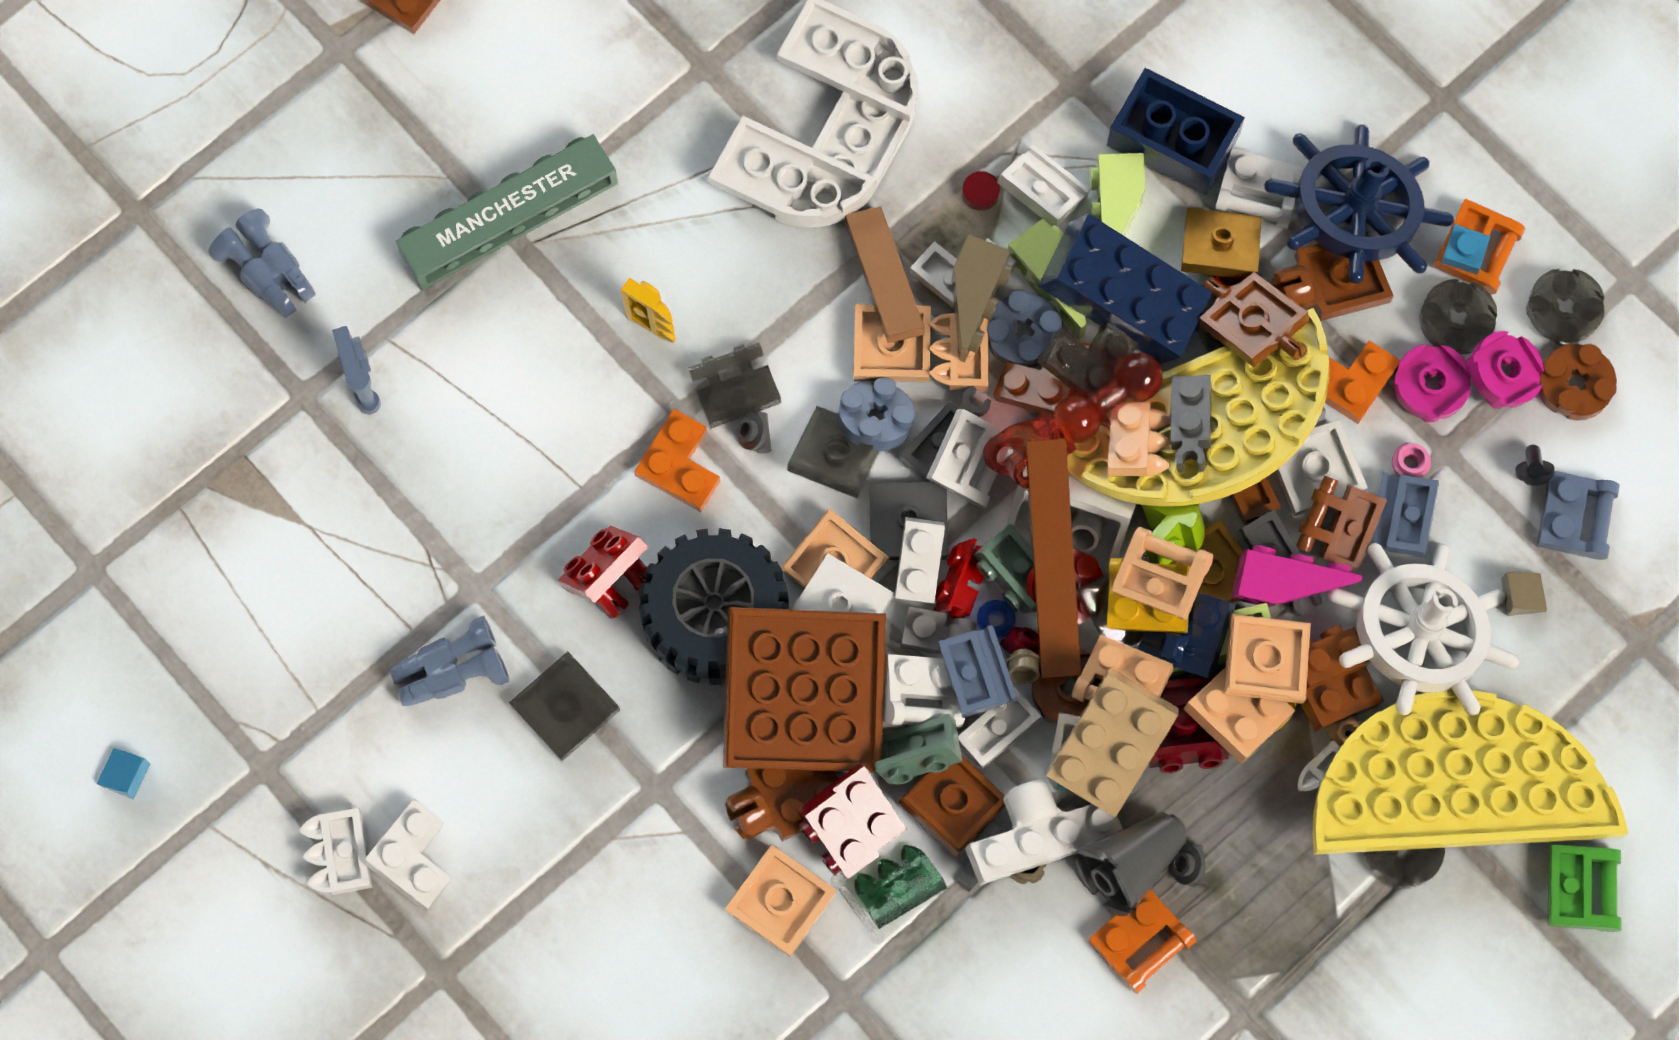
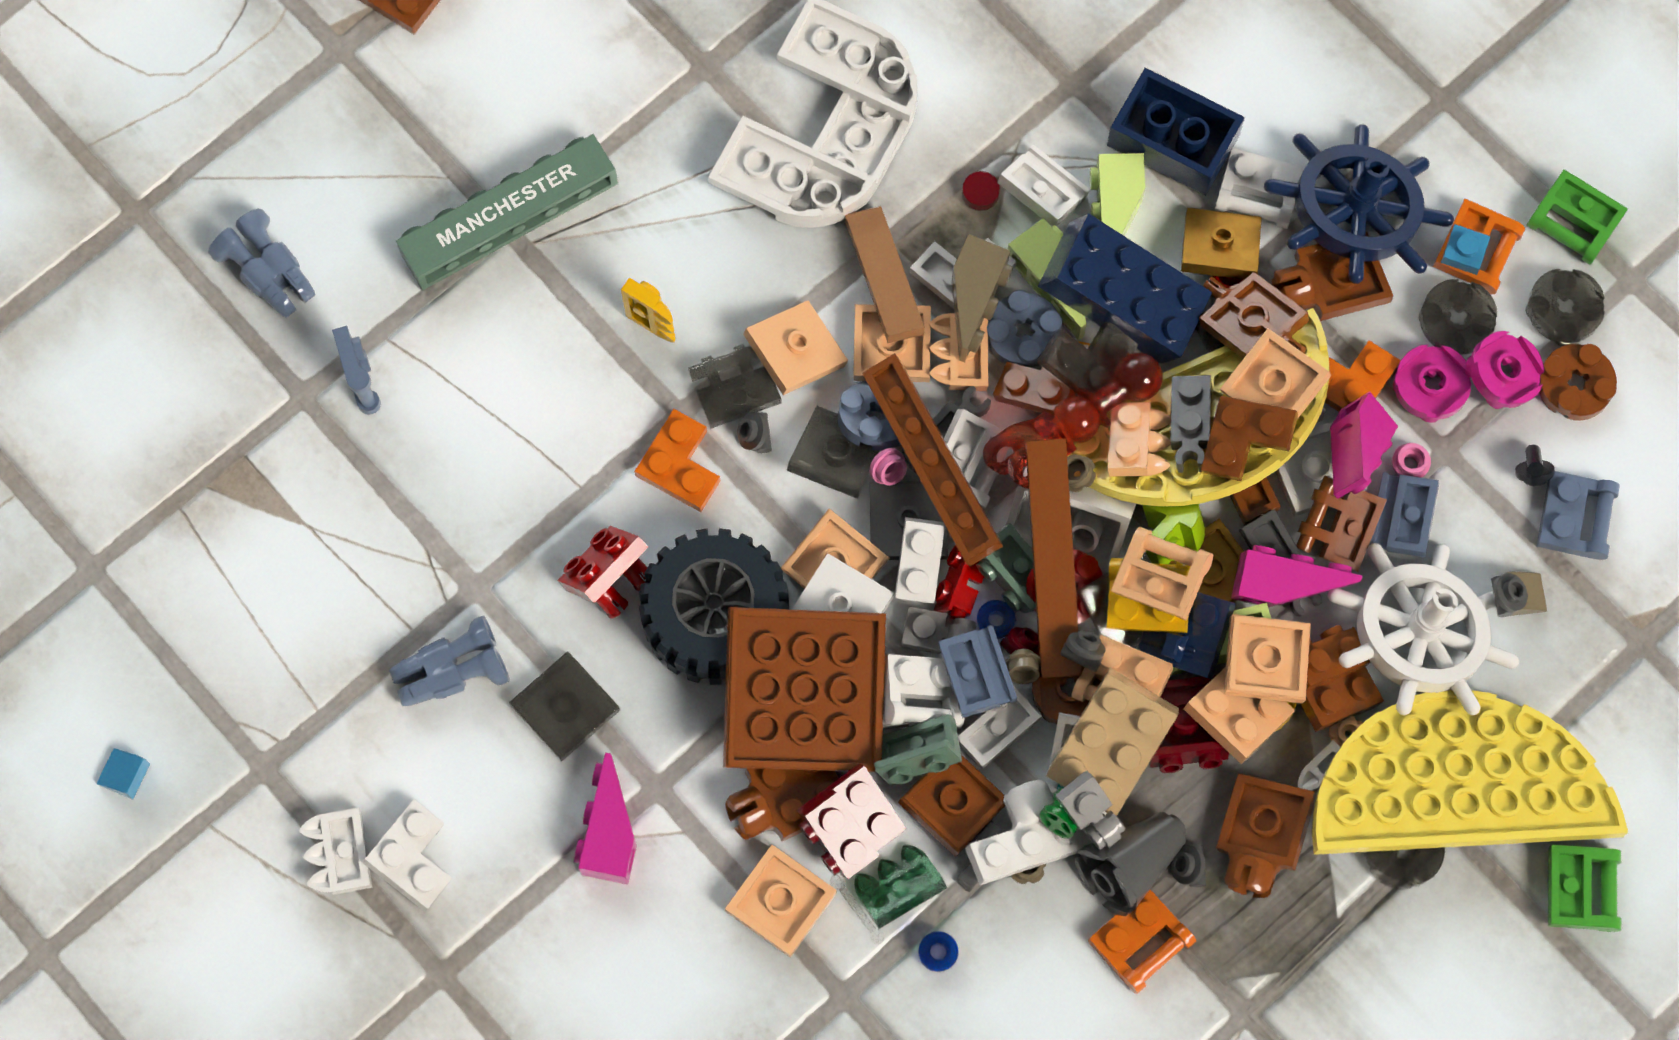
(609, 840): none -> dark pink slope
(795, 347): none -> light nougat plate
(888, 467): none -> bright pink plate
(932, 460): none -> dark orange plate
(938, 939): none -> clear blue plate
(1057, 819): none -> green wheel
(1084, 649): none -> dark grey plate
(1085, 466): none -> dark tan plate
(1085, 805): none -> light grey plate
(1238, 426): none -> dark orange plate
(1263, 832): none -> dark orange plate
(1276, 375): none -> light nougat plate
(1357, 443): none -> dark pink slope
(1509, 594): none -> dark grey plate
(1583, 207): none -> bright green plate

